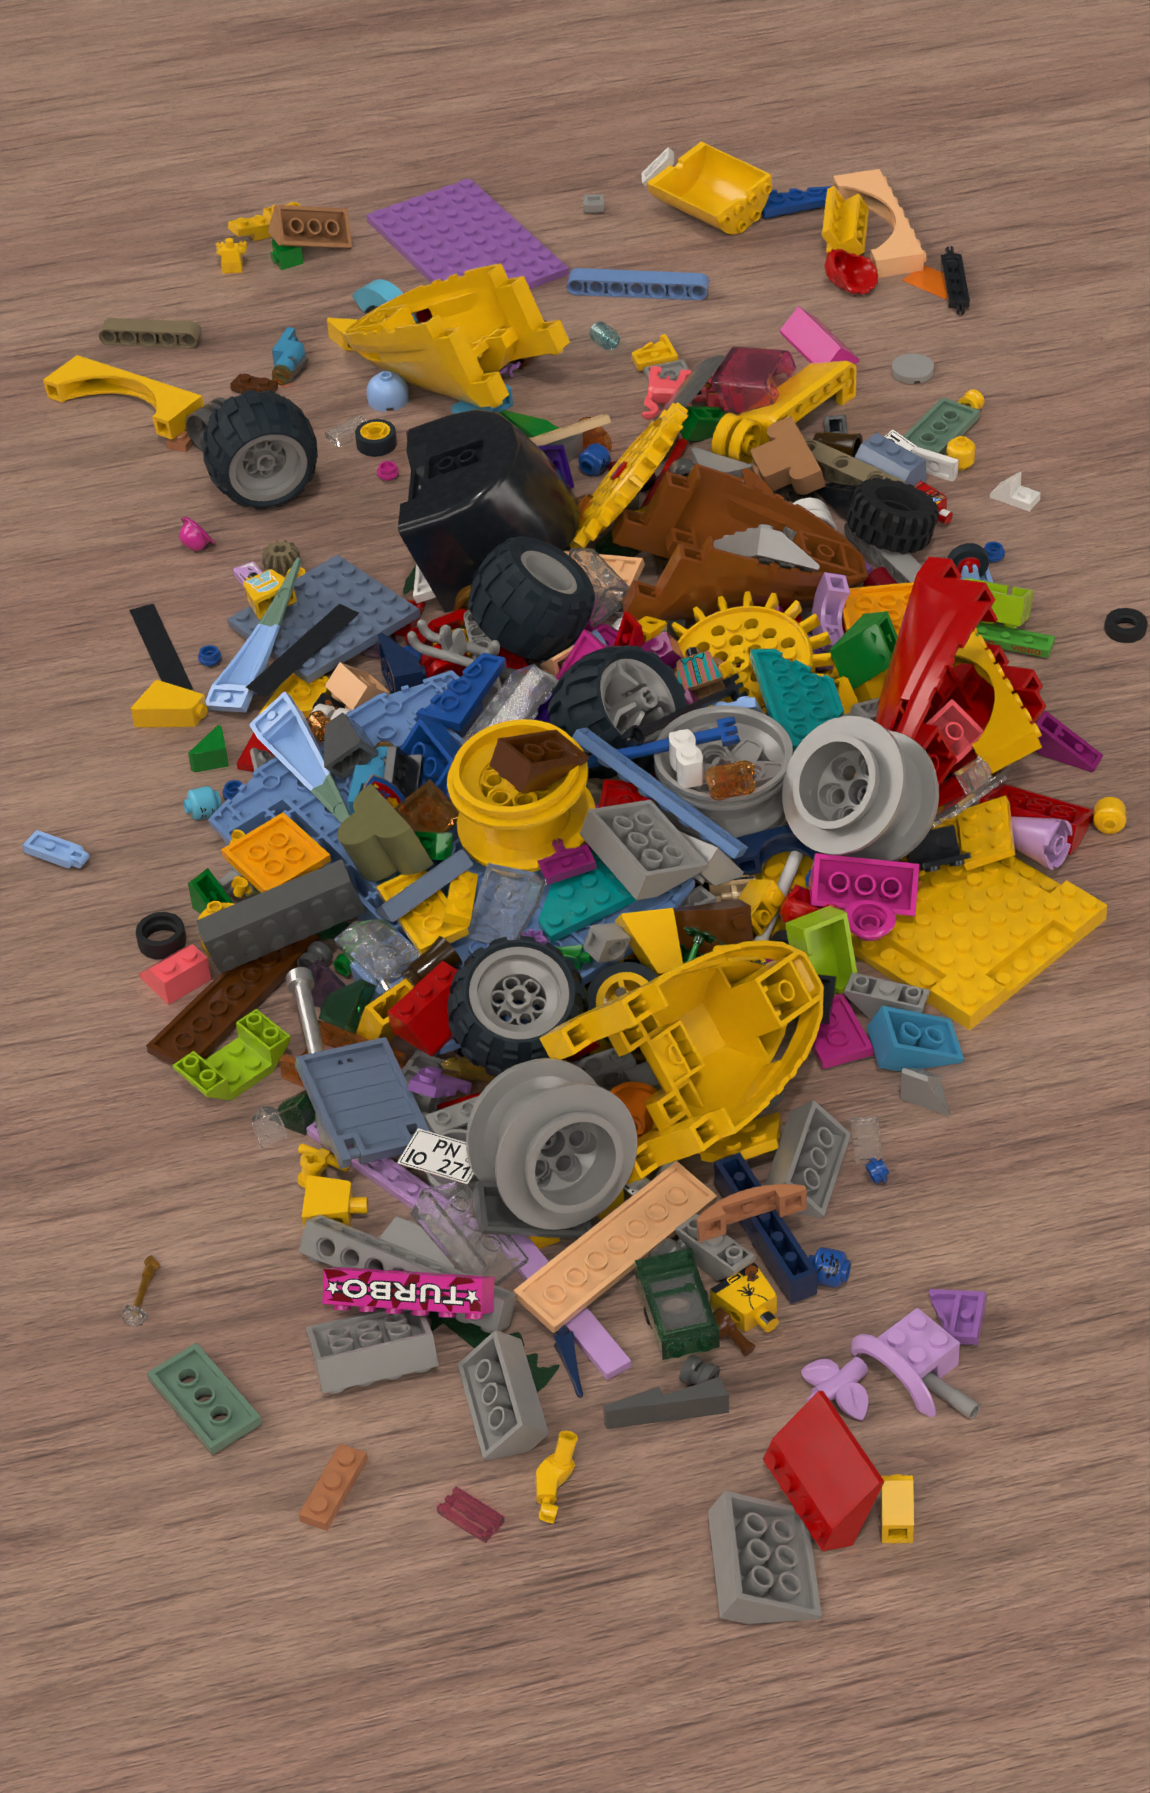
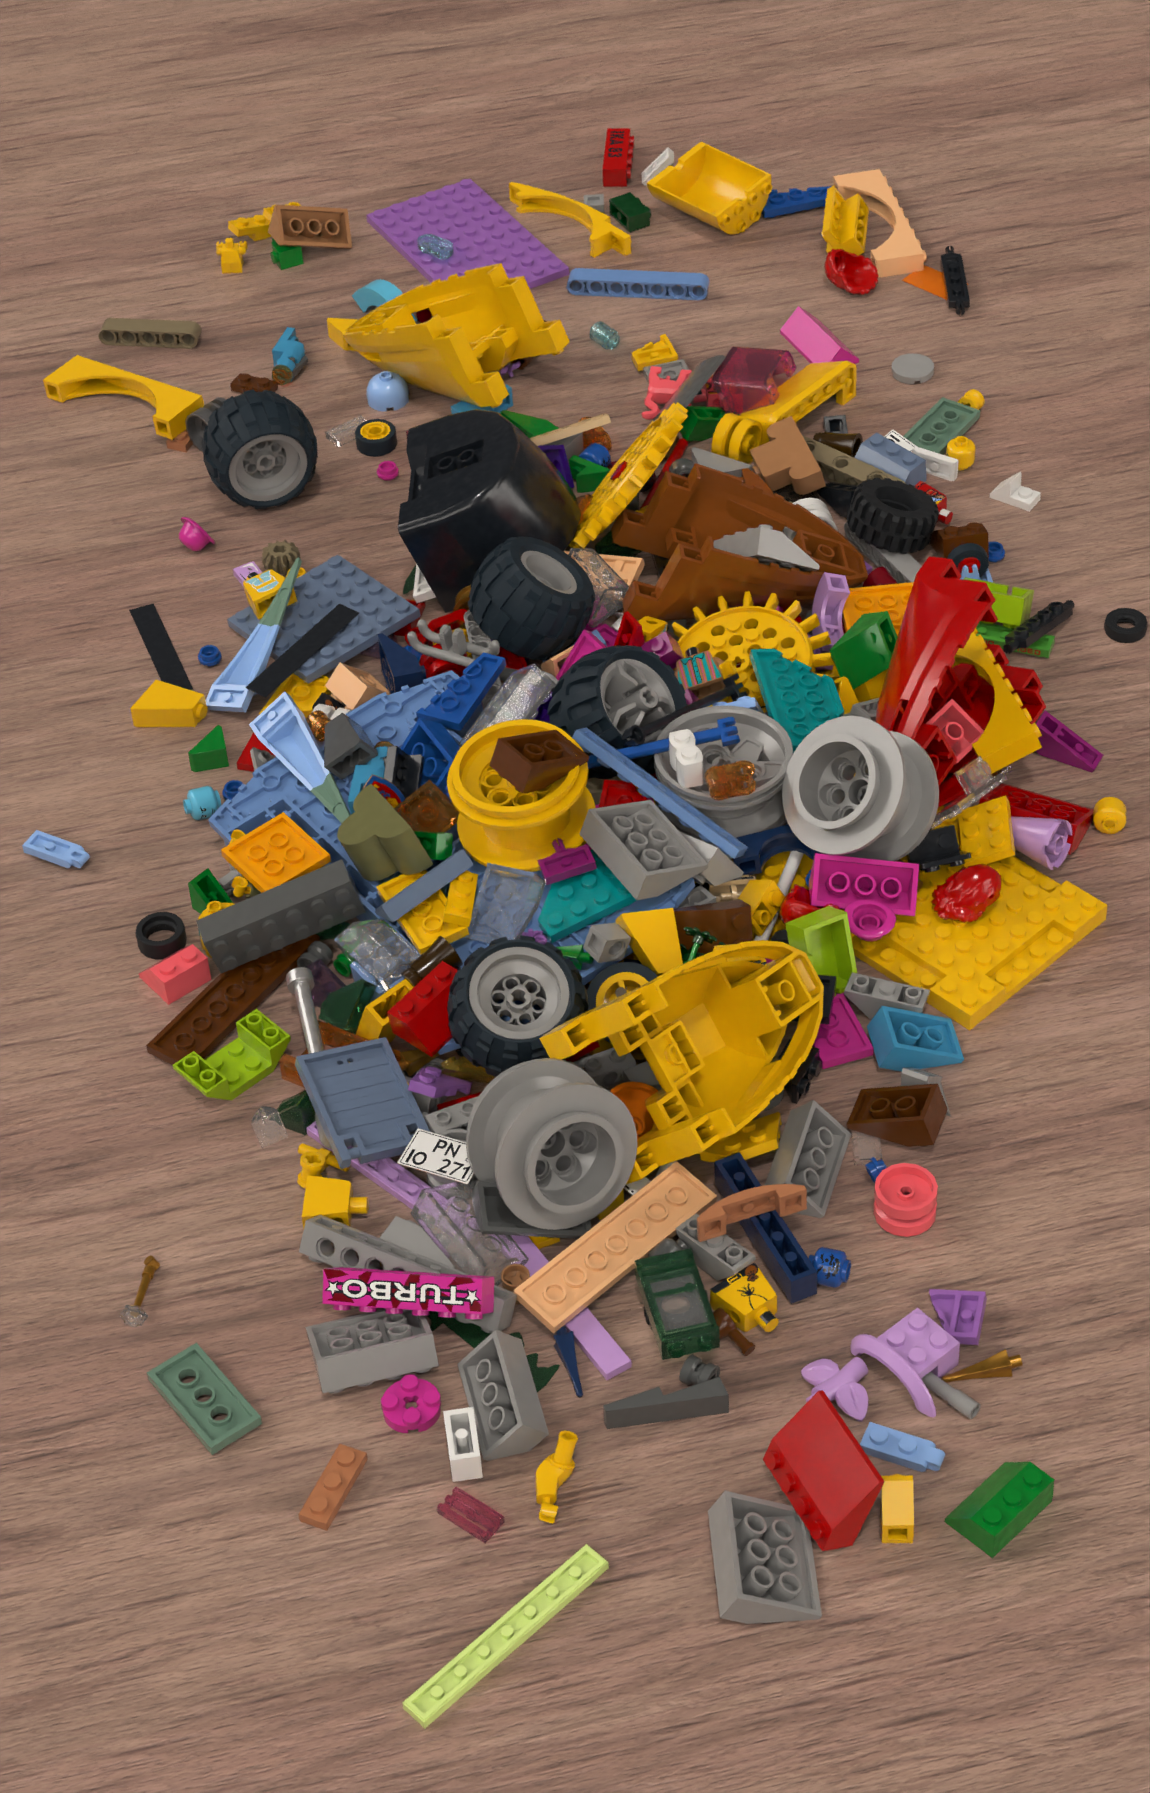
(411, 1390): none -> dark pink plate
(414, 1060): none -> pearl gold piece
(435, 246): none -> clear light blue plate
(463, 1444): none -> white brick
(505, 1636): none -> yellowish green tile
(513, 1276): none -> medium nougat wheel
(587, 474): none -> green slope
(603, 234): none -> yellow slope
(617, 157): none -> red brick
(630, 212): none -> dark green brick
(802, 1080): none -> black slope
(900, 1114): none -> reddish brown slope
(901, 1448): none -> light blue hinge
(905, 1199): none -> coral wheel
(950, 537): none -> reddish brown slope
(967, 893): none -> red piece
(995, 1366): none -> pearl gold piece
(1002, 1506): none -> green slope
(1038, 625): none -> black plate

